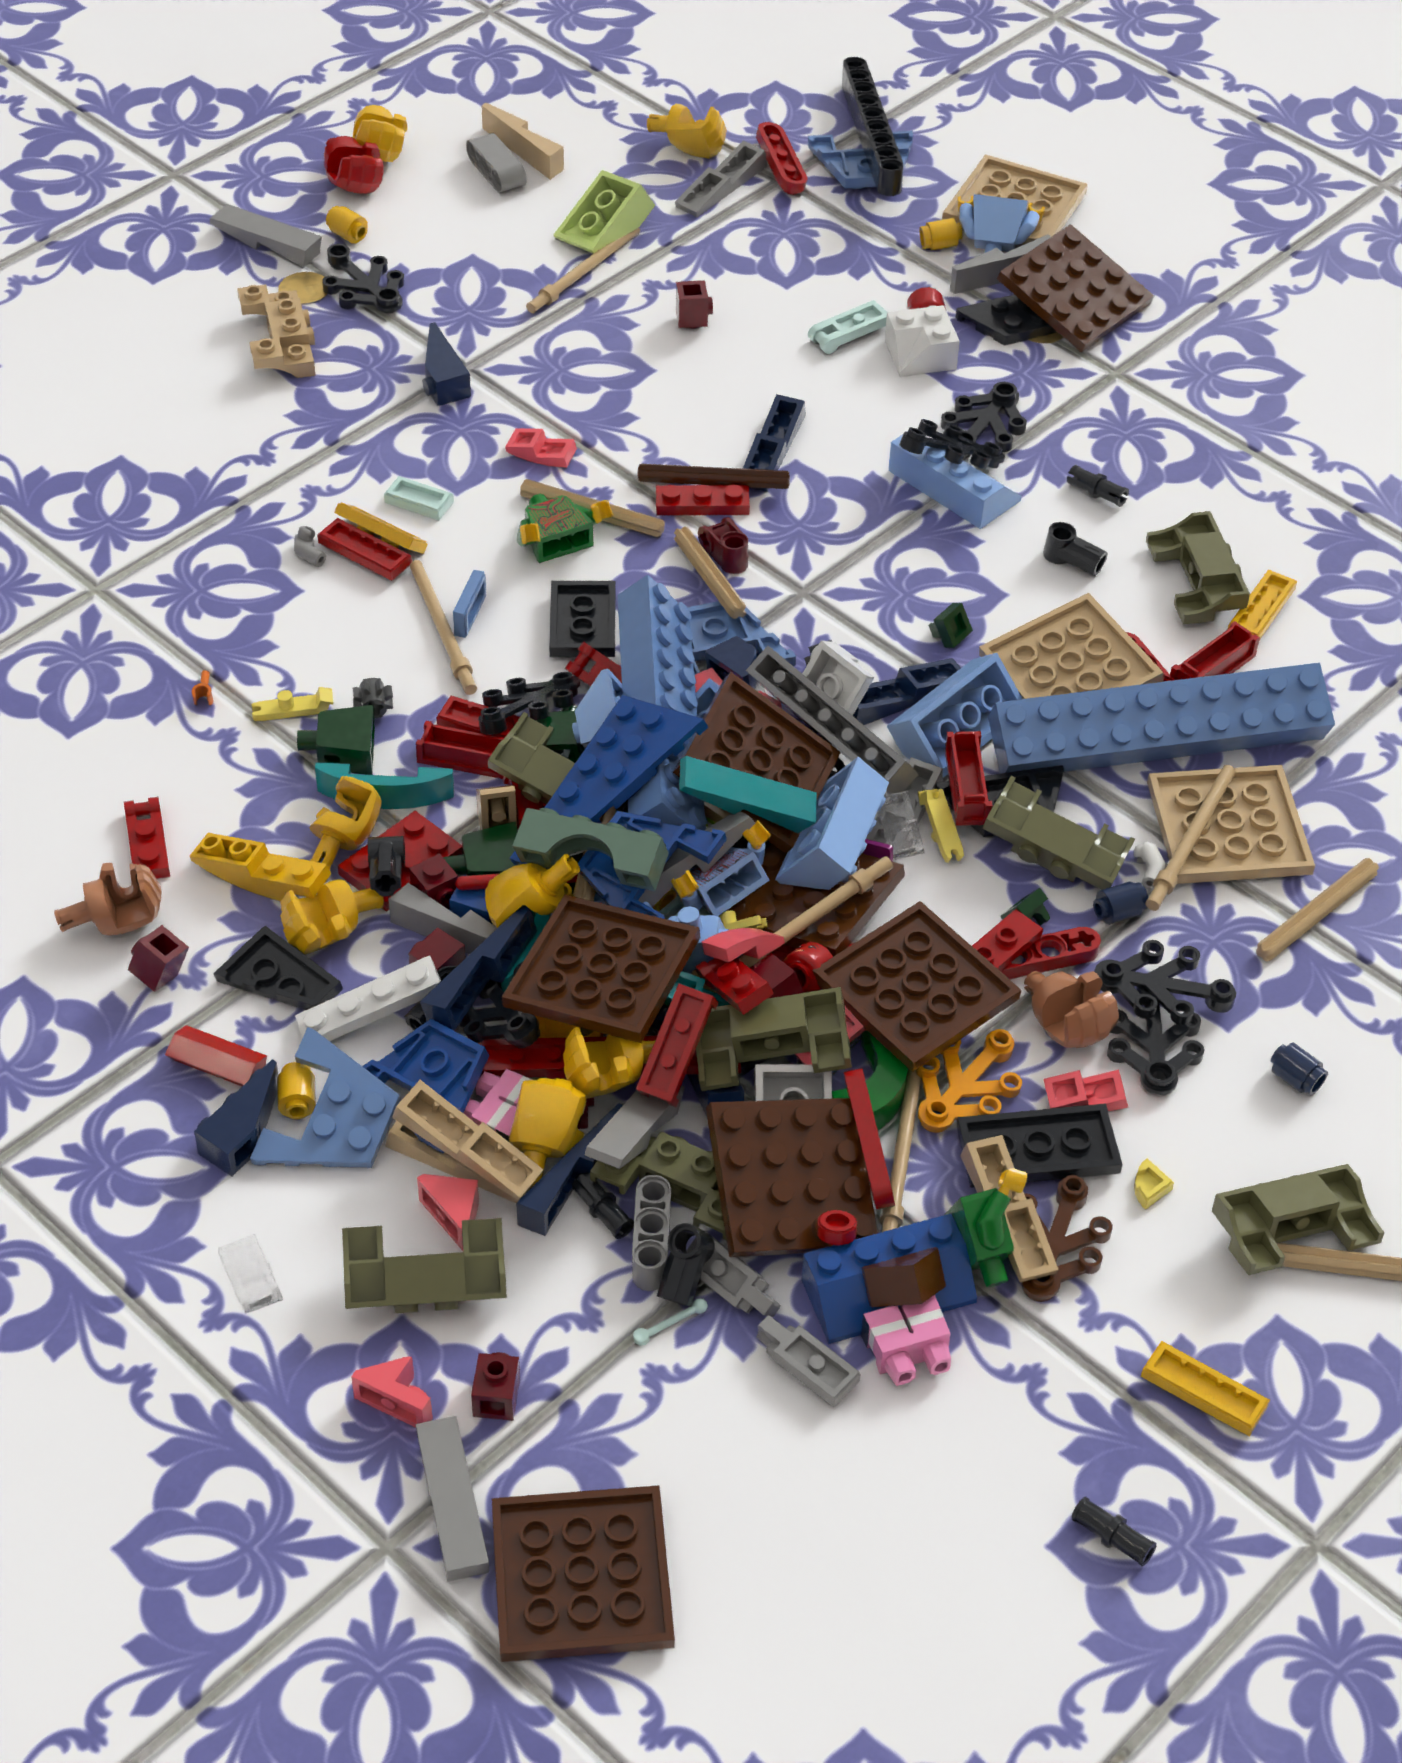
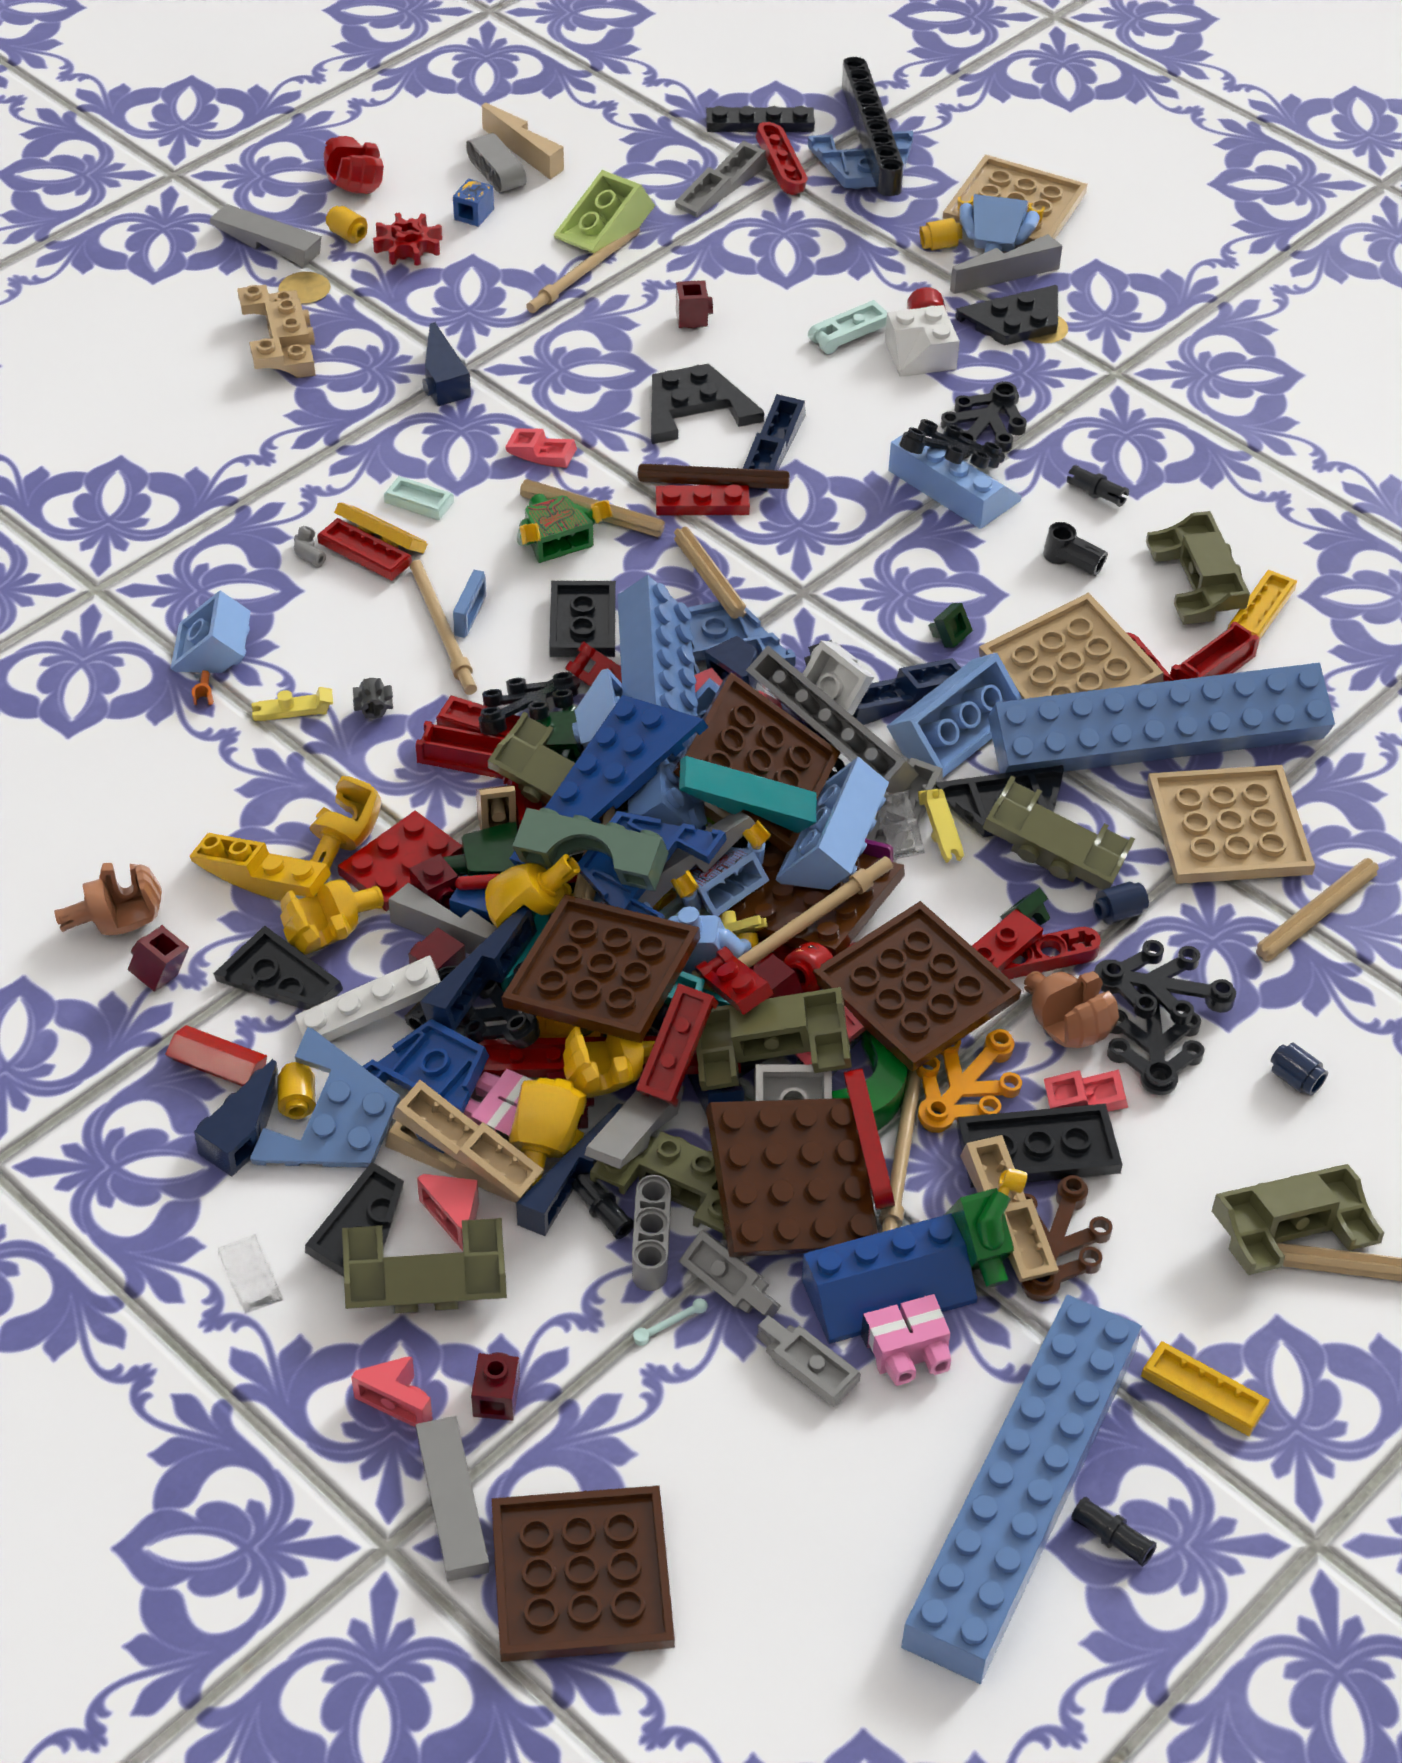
(147, 836): red plate -> none
(212, 636): none -> light blue slope
(343, 738): dark green torso -> none
(366, 1204): none -> black wing
(378, 126): yellow piece -> none
(384, 299): black plant -> none
(385, 863): black piece -> none
(396, 792): teal slope -> none
(407, 239): none -> red gear
(473, 202): none -> blue brick
(684, 1268): black piece -> none
(694, 138): yellow piece -> none
(694, 392): none -> black wing
(725, 545): dark red piece -> none
(741, 941): coral slope -> none
(748, 118): none -> black plate
(837, 1227): red tile -> none
(904, 1279): reddish brown slope -> none
(967, 778): red container -> none
(1021, 1490): none -> medium blue brick
(1075, 287): reddish brown plate -> none
(1149, 854): white arm -> none
(1151, 1184): light yellow tile -> none
(1167, 878): tan bar -> none

